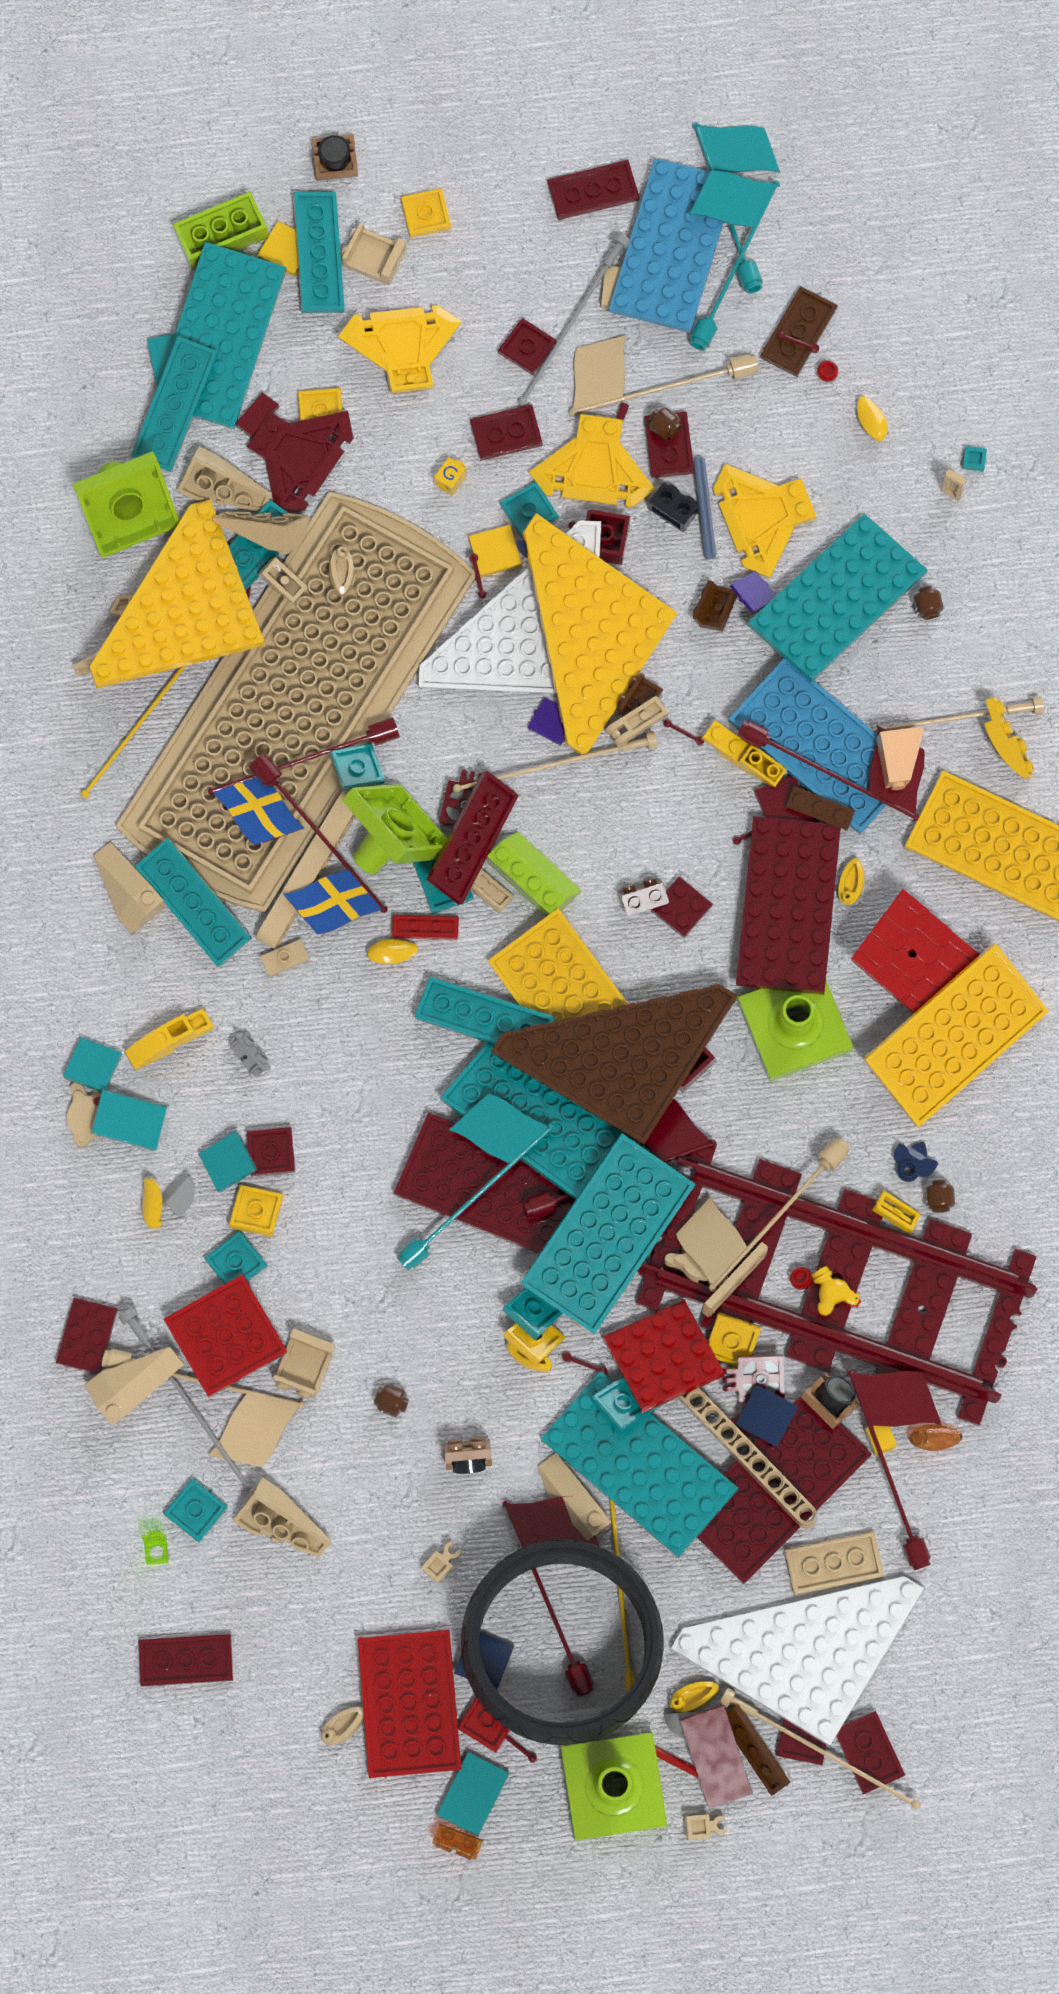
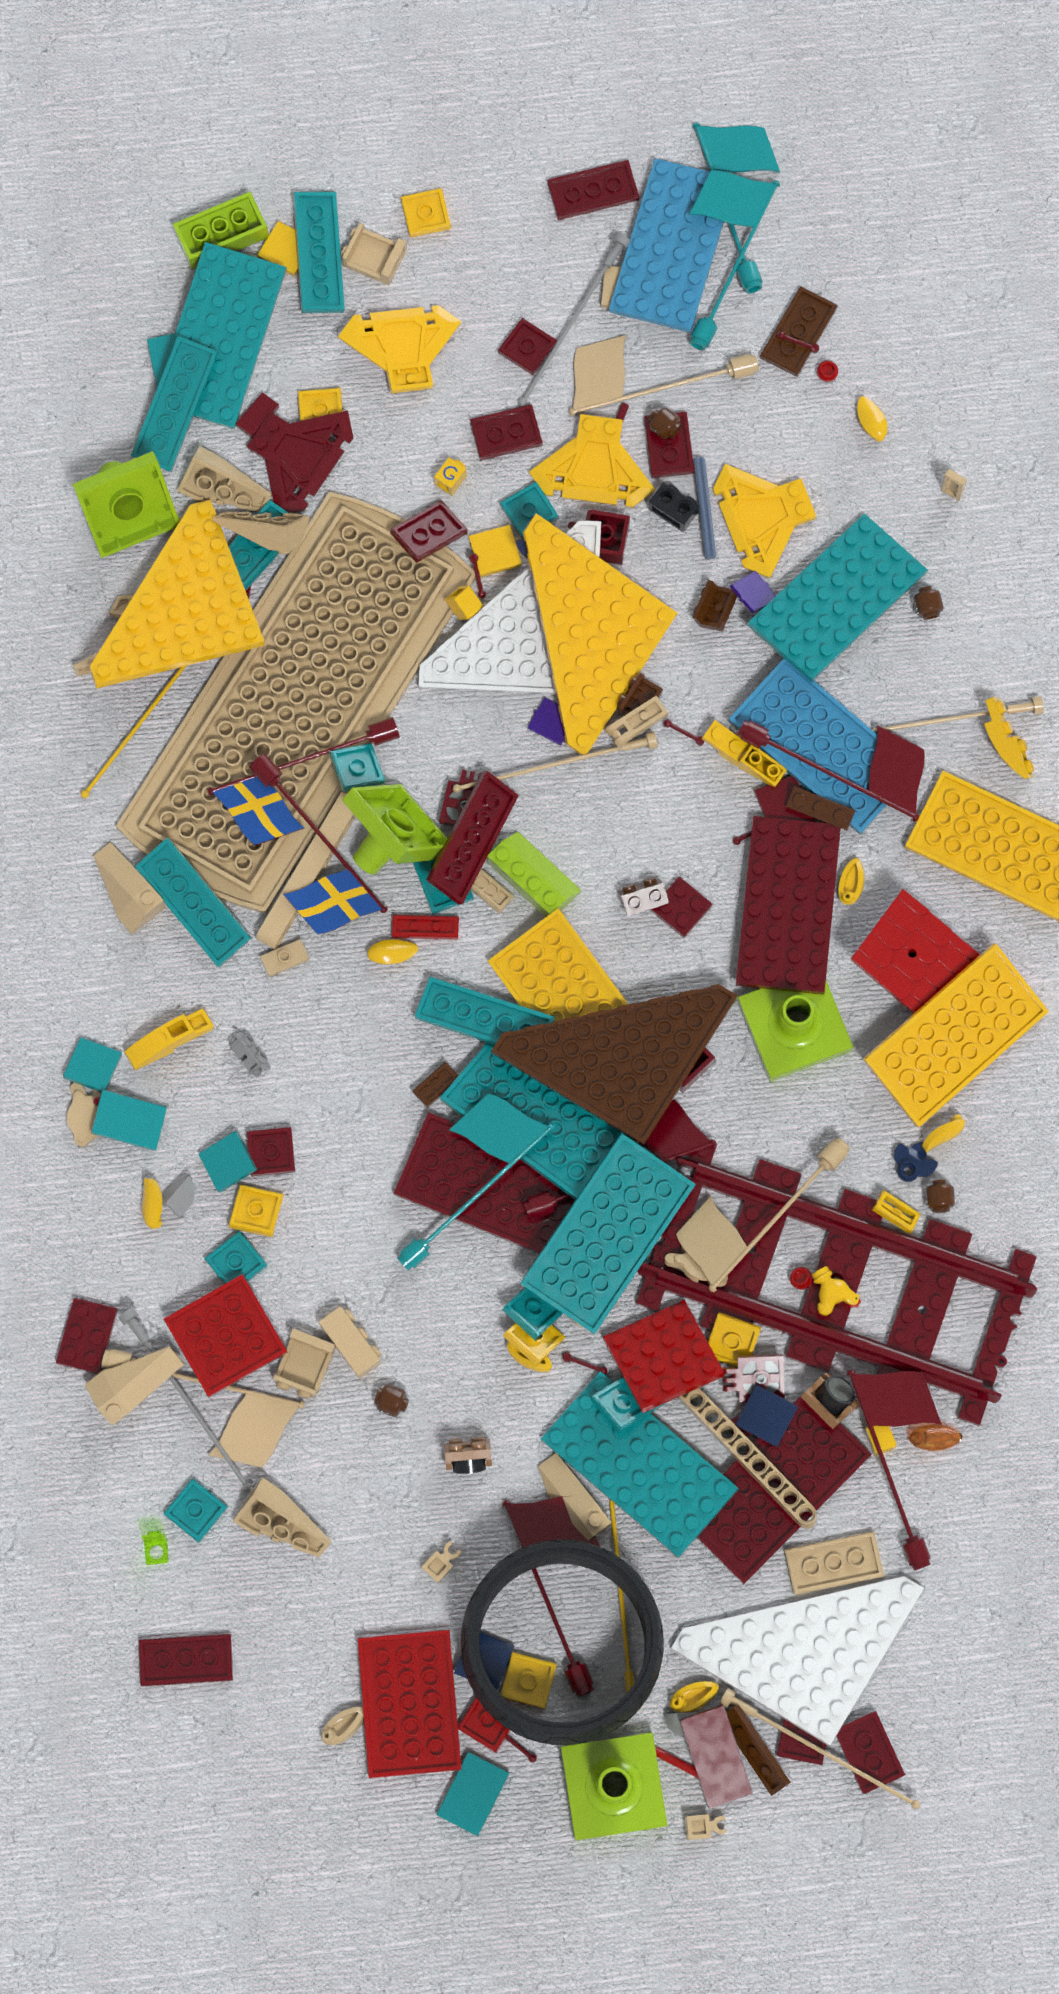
(282, 579): tan slope -> none
(335, 157): piece -> none
(341, 571): tan arm -> none
(351, 1341): none -> tan brick
(428, 531): none -> tile
(435, 1085): none -> reddish brown plate
(463, 1843): clear orange hinge -> none
(464, 603): none -> yellow brick
(528, 1680): none -> yellow tile
(735, 1279): tan tile -> none
(898, 755): light nougat slope -> none
(944, 1133): none -> yellow arm
(974, 458): teal tile -> none

